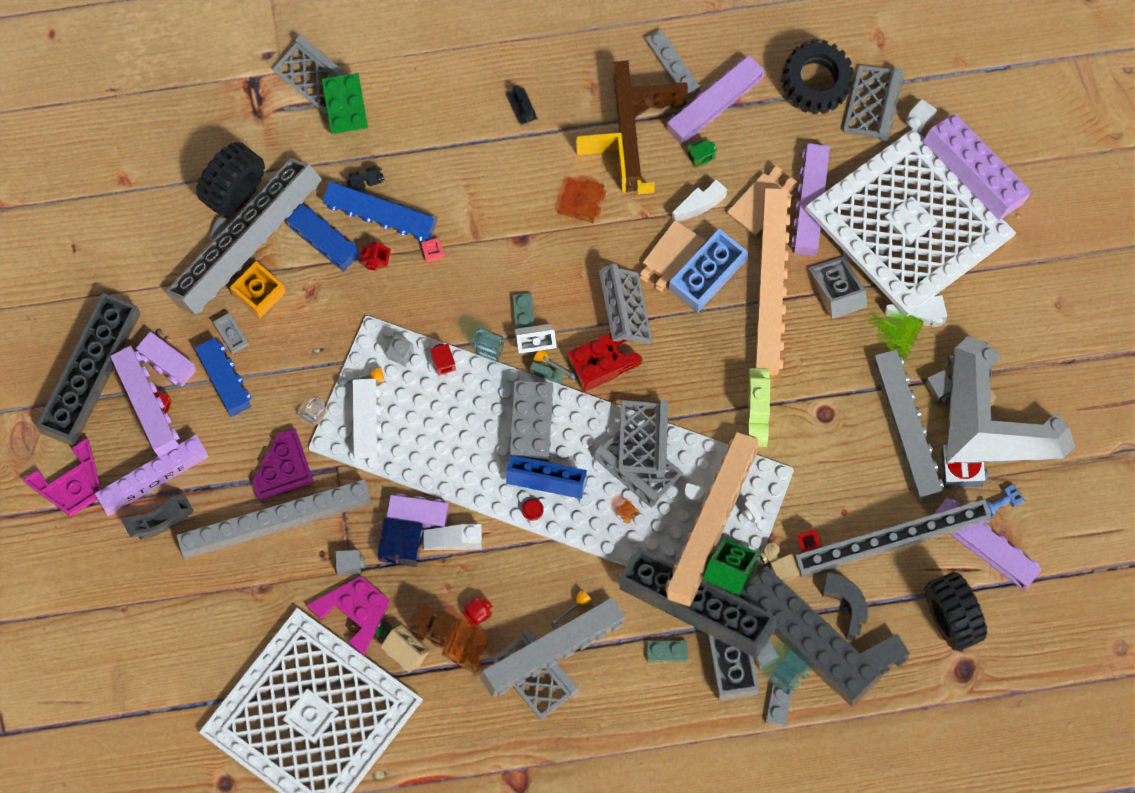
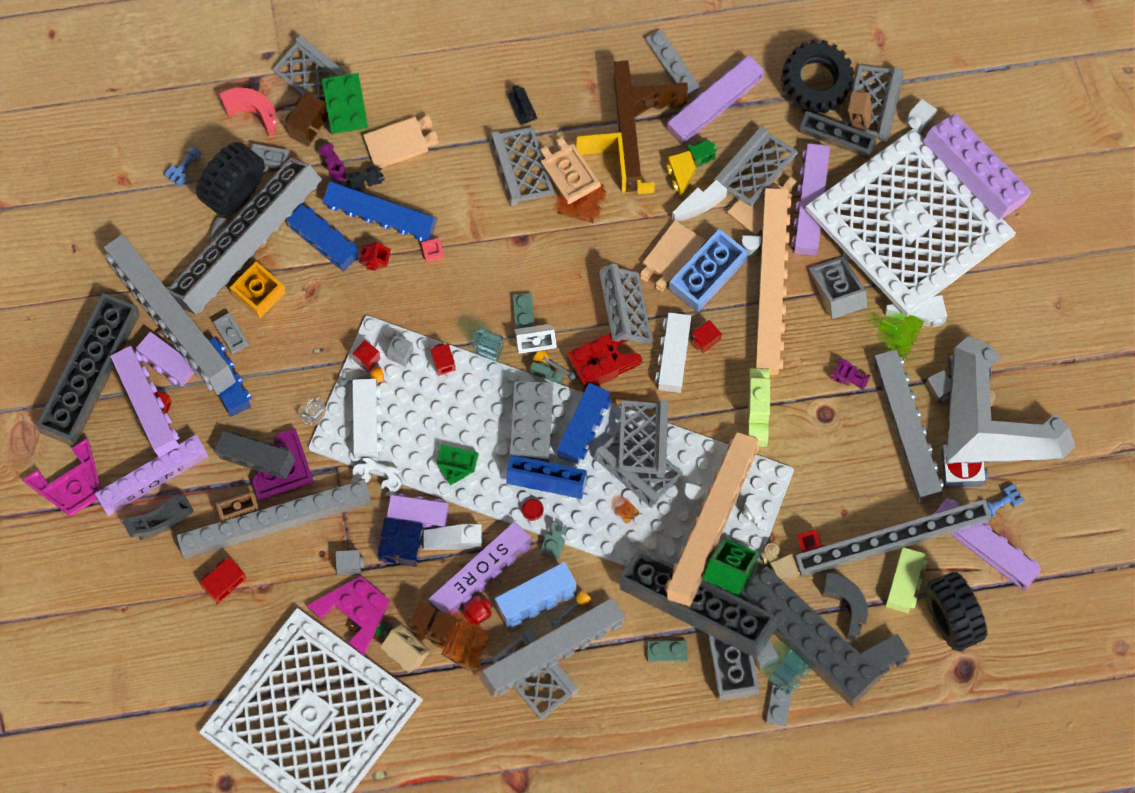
(169, 315): none -> light grey brick
(178, 172): none -> medium blue hinge
(222, 580): none -> red brick
(237, 506): none -> medium nougat brick
(250, 100): none -> coral arch
(254, 455): none -> dark grey brick
(271, 156): none -> light grey plate
(307, 113): none -> reddish brown piece
(333, 163): none -> magenta connector
(366, 356): none -> red brick
(393, 482): none -> white helmet
(399, 141): none -> light nougat tile
(456, 463): none -> green slope
(481, 570): none -> lavender brick
(505, 165): none -> light grey fence
(536, 595): none -> light blue brick
(554, 543): none -> sand green plate
(569, 171): none -> light nougat tile
(583, 423): none -> blue brick
(674, 352): none -> white brick
(682, 170): none -> yellow slope
(705, 336): none -> red brick
(745, 156): none -> light grey fence
(751, 244): none -> white brick
(838, 134): none -> dark grey brick
(848, 374): none -> magenta connector
(860, 110): none -> medium nougat brick
(906, 580): none -> yellowish green brick

